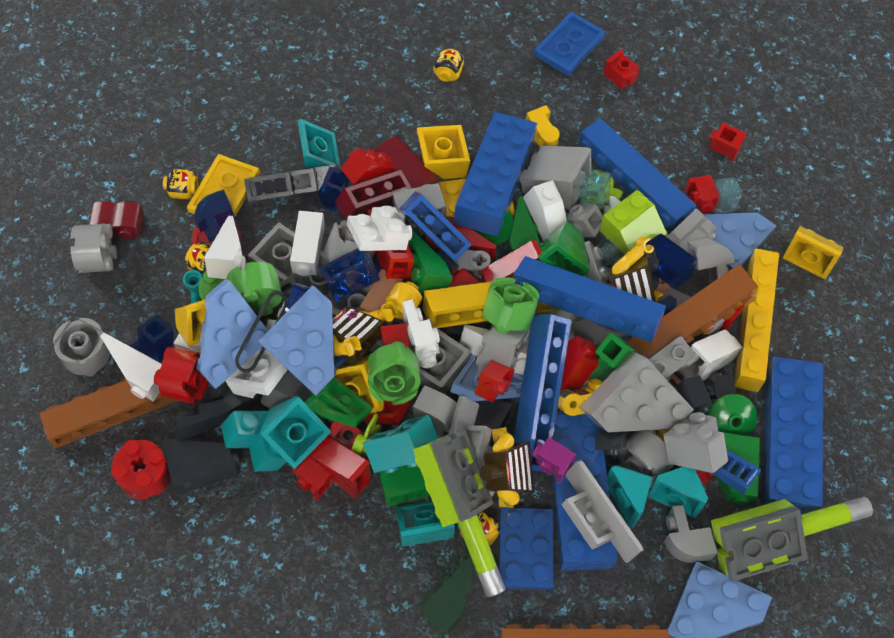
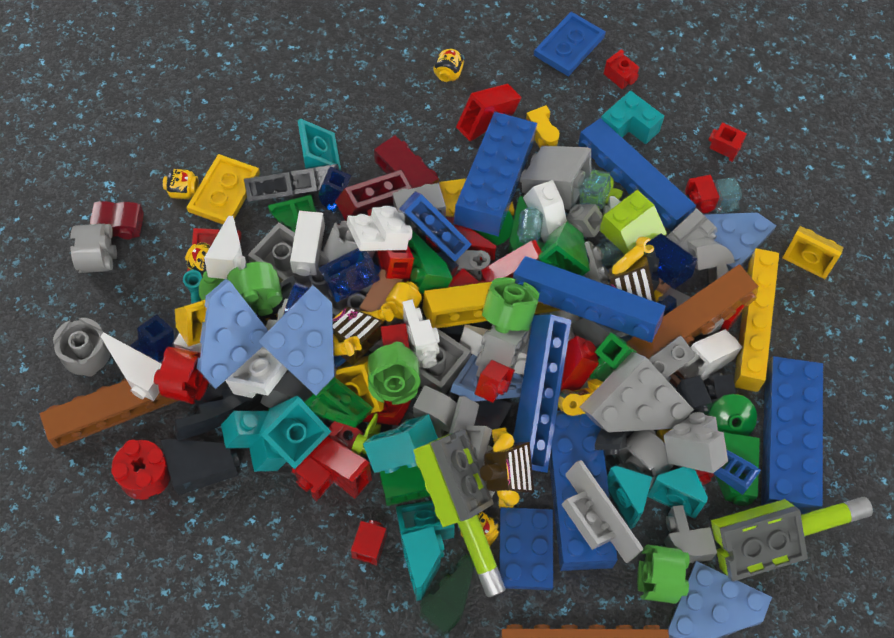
(213, 212): clear blue brick -> none
(252, 329): black piece -> none
(288, 211): none -> green wing
(367, 165): red brick -> none
(369, 542): none -> red brick
(423, 556): none -> teal slope
(444, 150): yellow slope -> none
(482, 106): none -> red slope
(530, 225): none -> clear light blue brick
(554, 458): magenta brick -> none
(634, 116): none -> teal brick
(663, 574): none -> bright green brick

